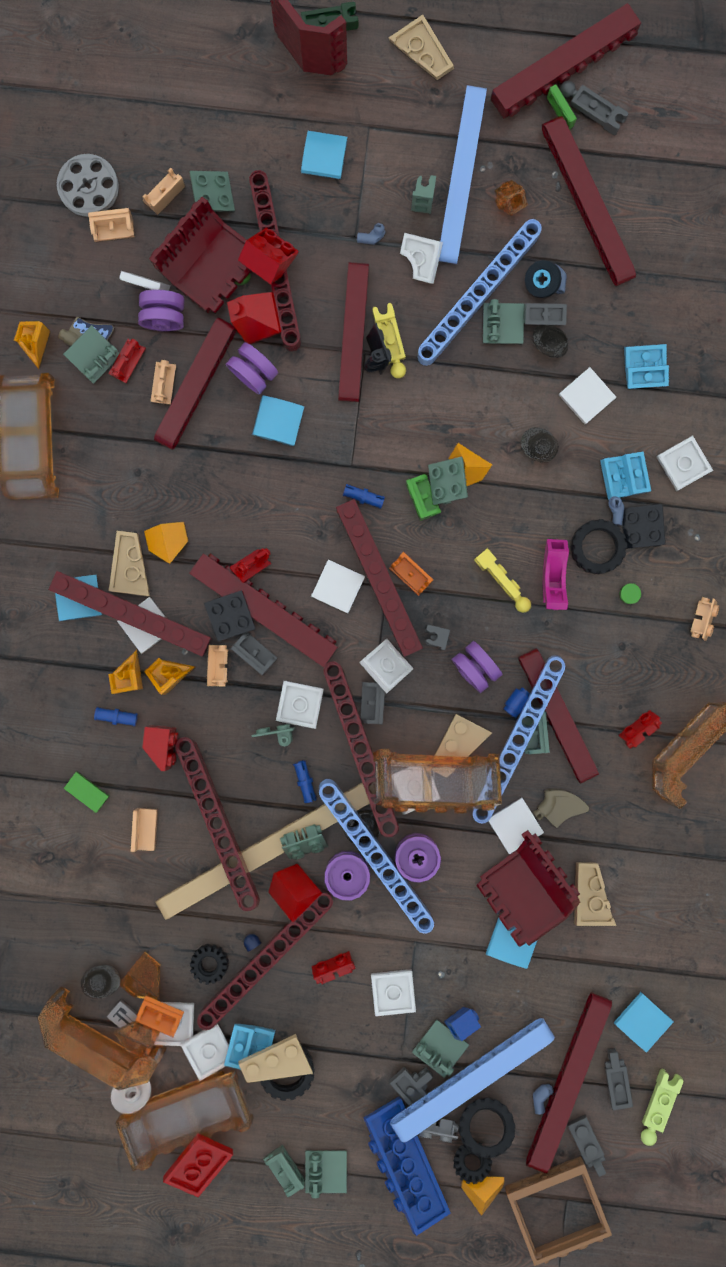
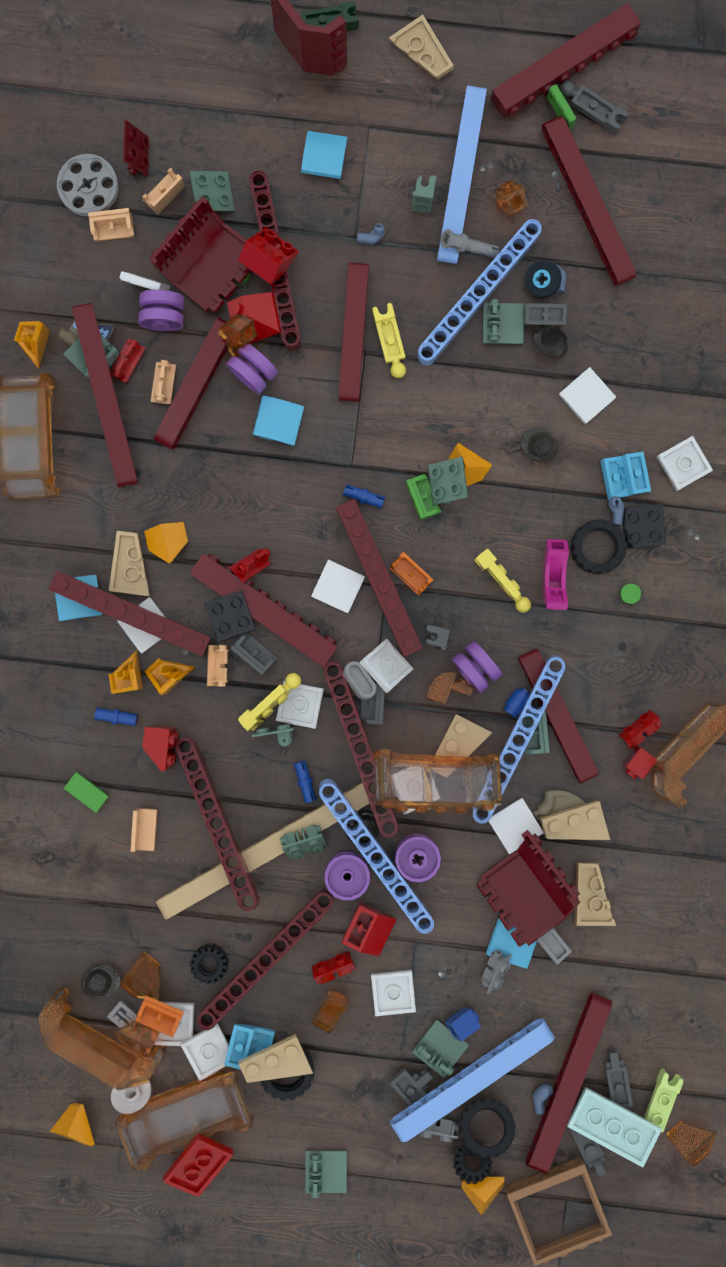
(74, 1125): none -> light orange slope
(104, 394): none -> dark red beam
(135, 149): none -> dark red hinge
(237, 333): none -> clear orange brick
(251, 941): dark blue hinge -> none
(253, 718): none -> light yellow plate
(285, 1170): sand green hinge -> none
(293, 891): red slope -> none
(330, 1011): none -> clear orange brick
(359, 680): none -> light grey tile
(368, 930): none -> red slope
(380, 355): black hinge -> none
(406, 1170): blue plate -> none
(423, 255): white tile -> none
(443, 683): none -> clear orange brick
(462, 243): none -> light grey pin
(493, 977): none -> light grey hinge
(554, 946): none -> light grey tile
(578, 823): none -> tan wing
(614, 1127): none -> light aqua plate
(639, 763): none -> red brick
(643, 1022): medium azure slope -> none
(646, 366): medium azure slope -> none
(692, 1141): none -> clear orange slope
(707, 611): light nougat hinge -> none

